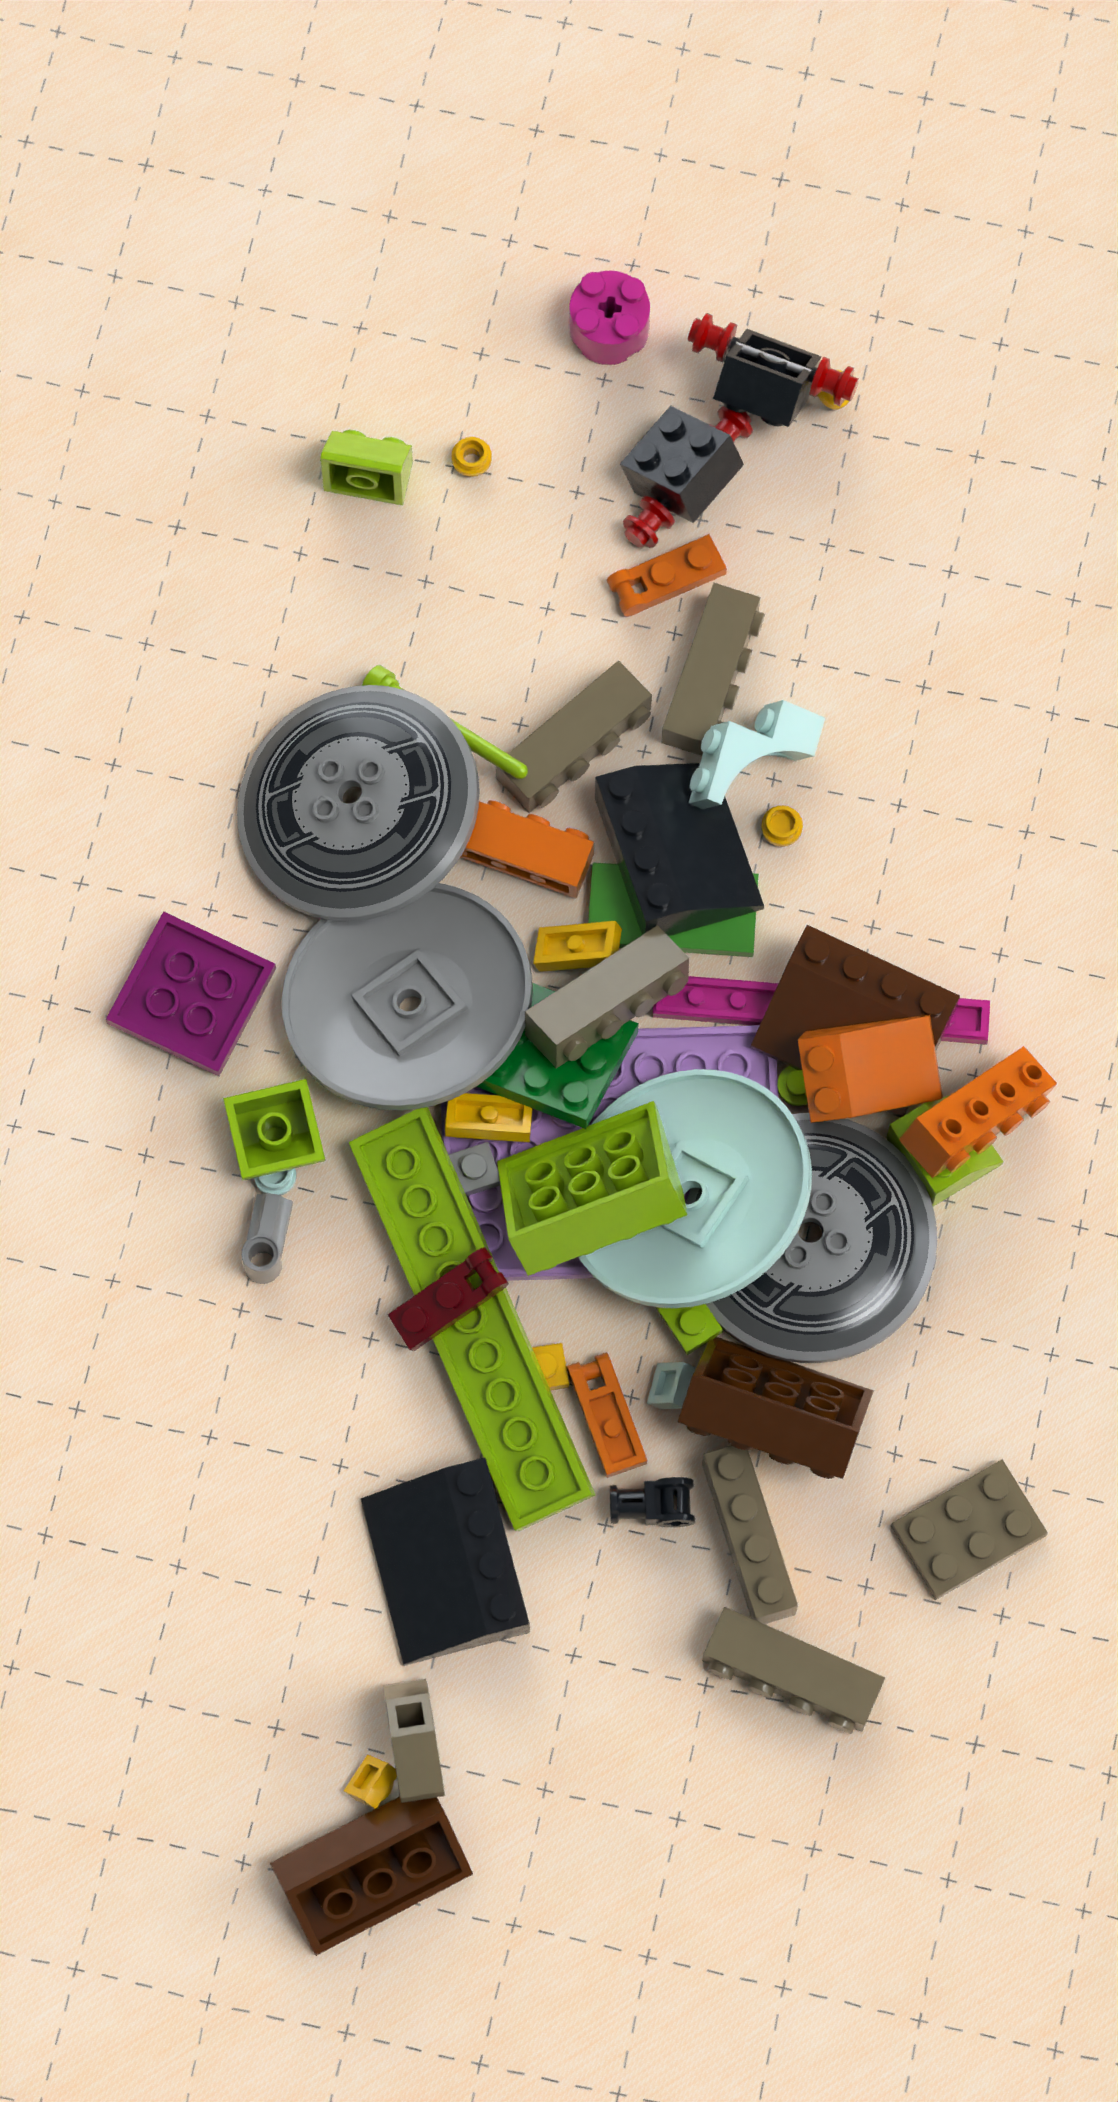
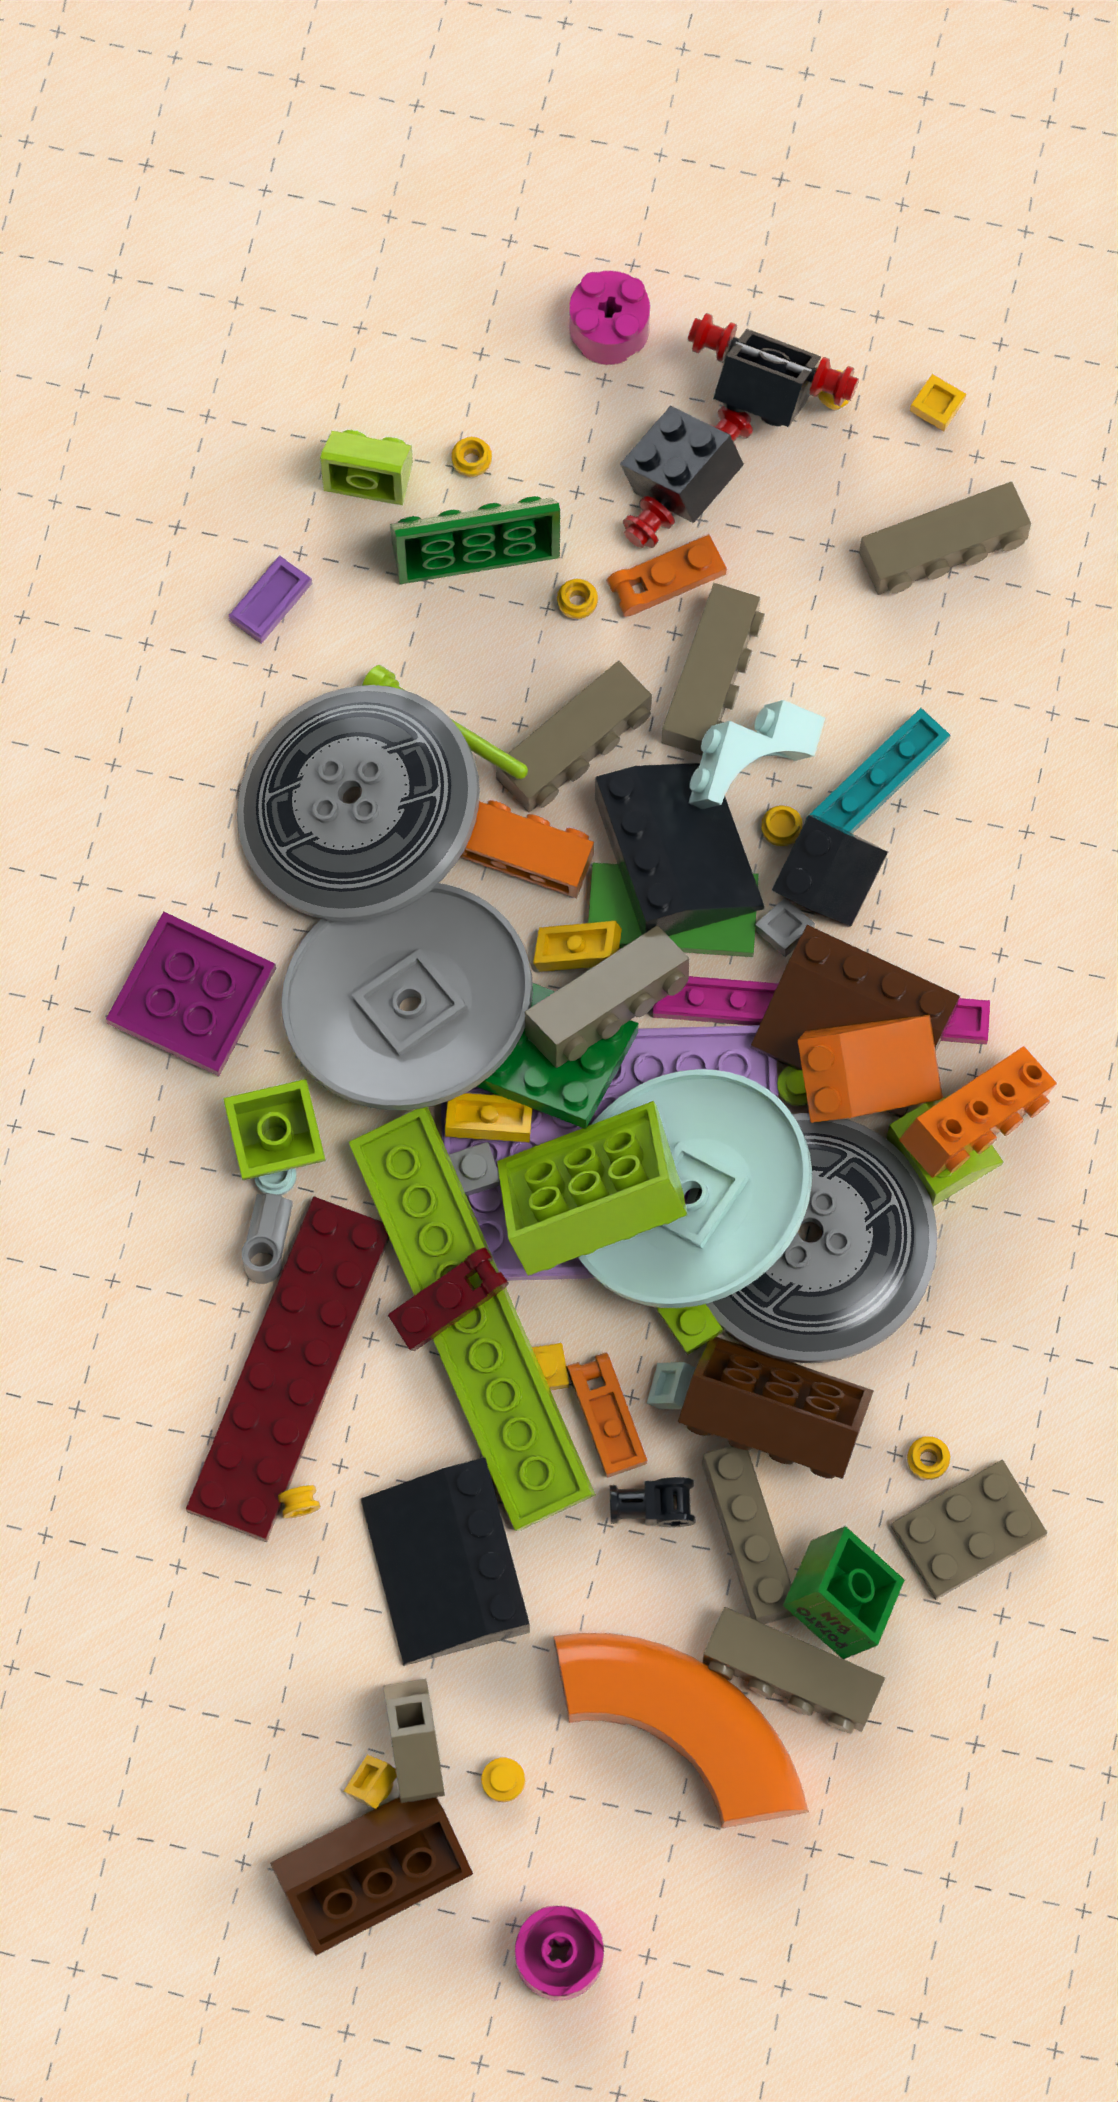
(270, 599): none -> medium lavender tile
(289, 1369): none -> dark red plate
(299, 1501): none -> yellow bush
(476, 539): none -> green slope
(503, 1779): none -> yellow plate
(563, 1927): none -> dark pink brick
(573, 588): none -> yellow plate
(690, 1711): none -> orange brick
(783, 926): none -> light grey plate
(830, 870): none -> black slope
(844, 1592): none -> green brick
(883, 772): none -> teal plate
(931, 1445): none -> yellow plate
(938, 402): none -> yellow plate
(945, 539): none -> dark tan brick

